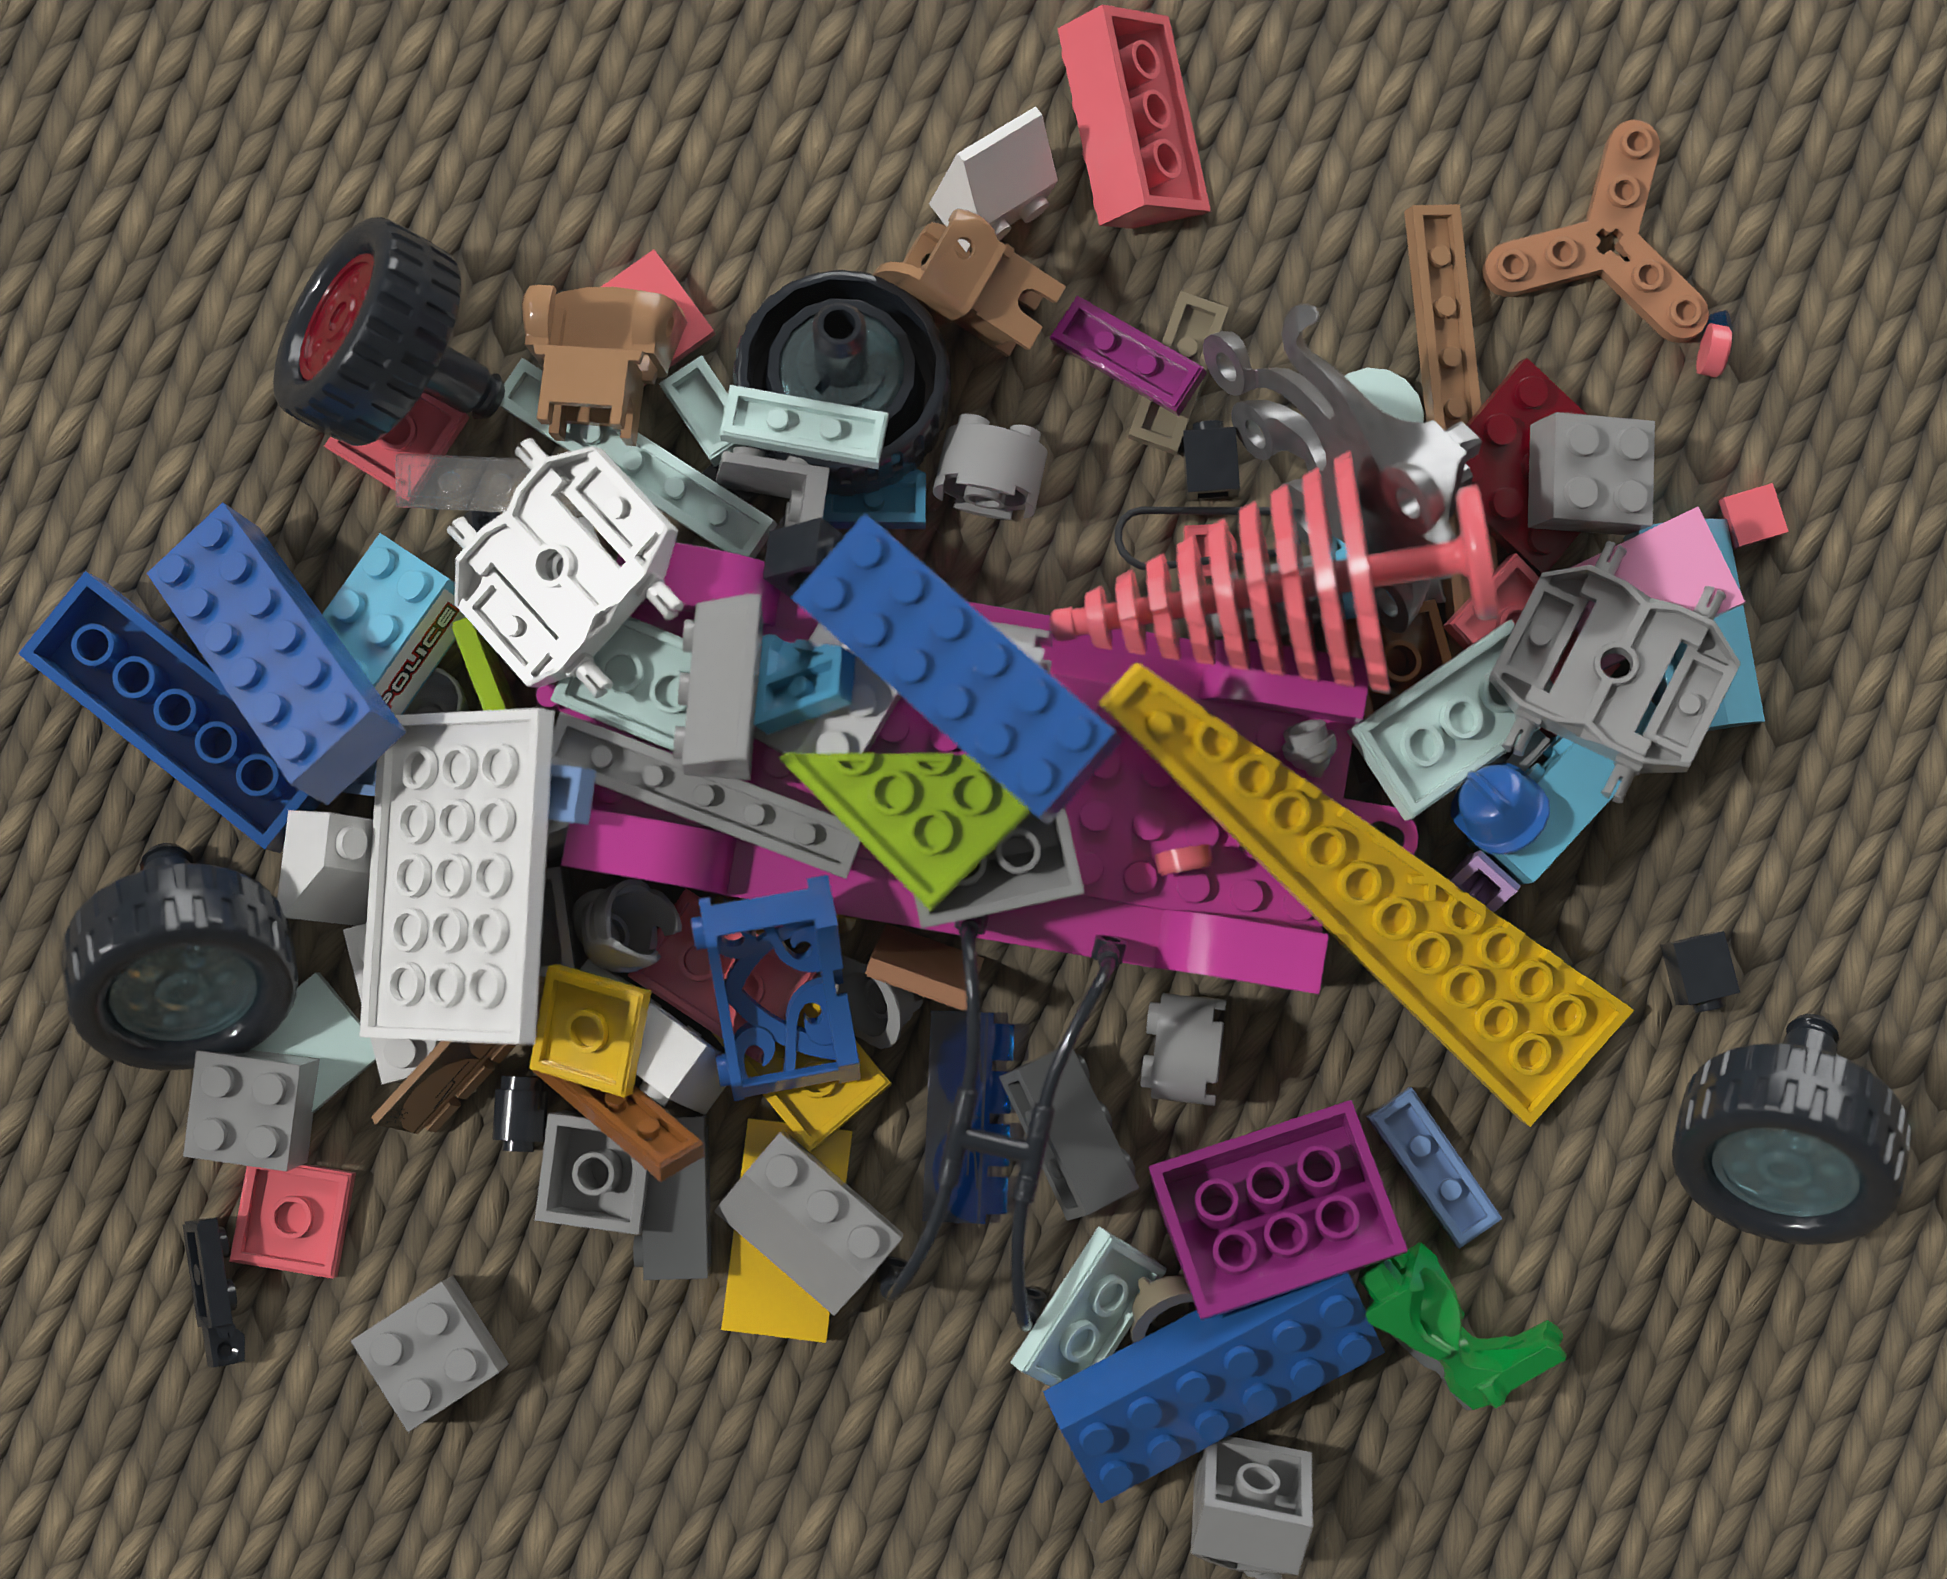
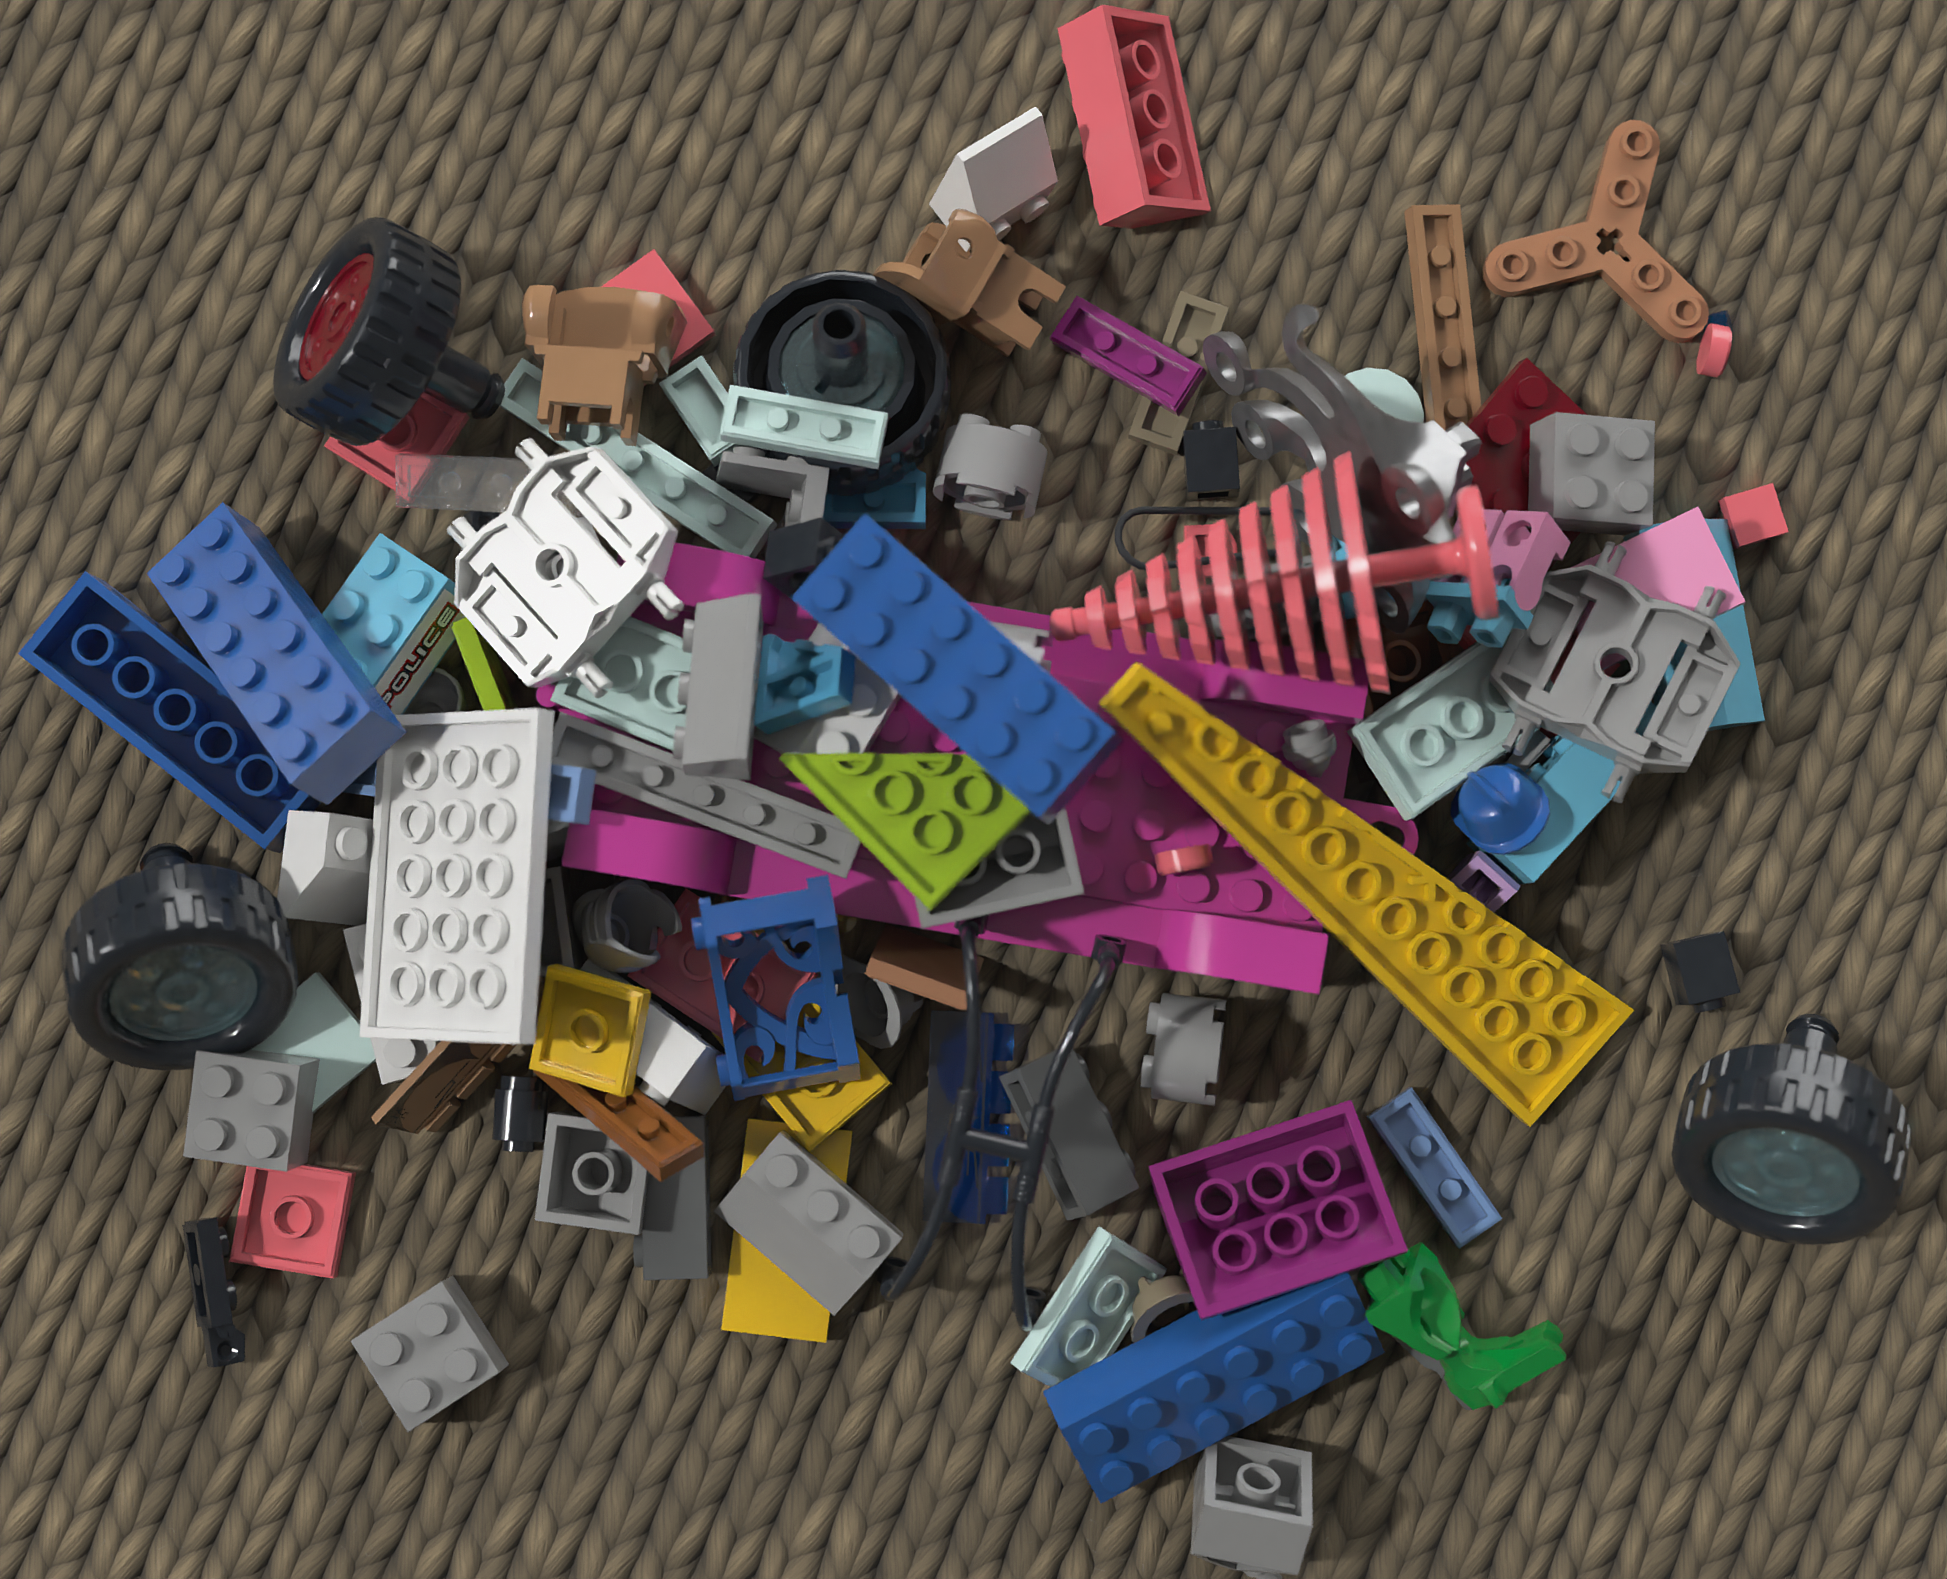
(1518, 571): none -> hips

